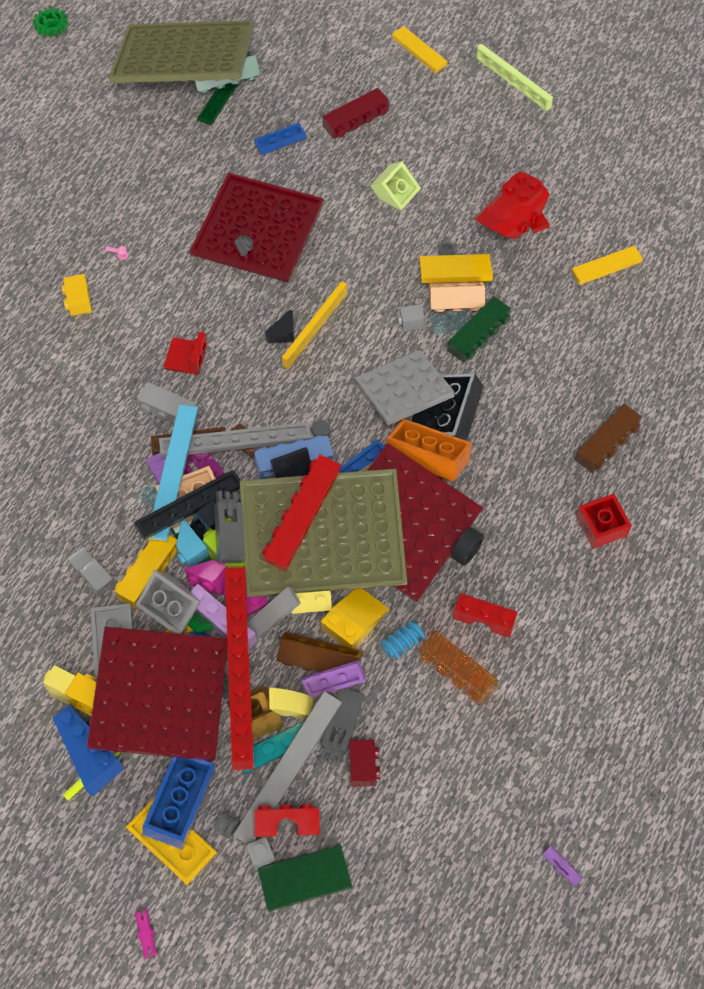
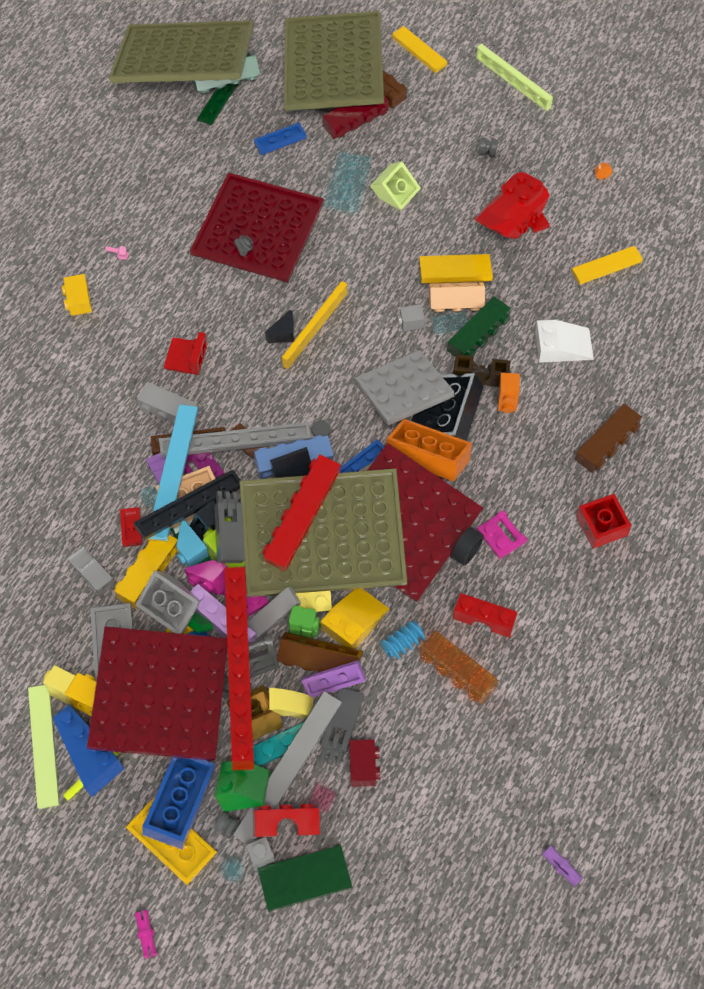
(43, 747): none -> yellowish green tile
(50, 22): green gear -> none
(129, 533): none -> red plate
(232, 870): none -> clear light blue tile
(241, 787): none -> green slope
(263, 660): none -> dark grey plate
(304, 622): none -> bright green brick
(322, 798): none -> clear pink tile
(333, 61): none -> olive plate
(348, 182): none -> clear light blue tile
(393, 90): none -> reddish brown brick
(446, 248): dark grey tile -> none
(487, 374): none -> dark brown arch
(488, 147): none -> dark grey wheel
(497, 539): none -> dark pink plate
(508, 392): none -> orange brick
(562, 341): none -> white slope
(603, 171): none -> orange tile

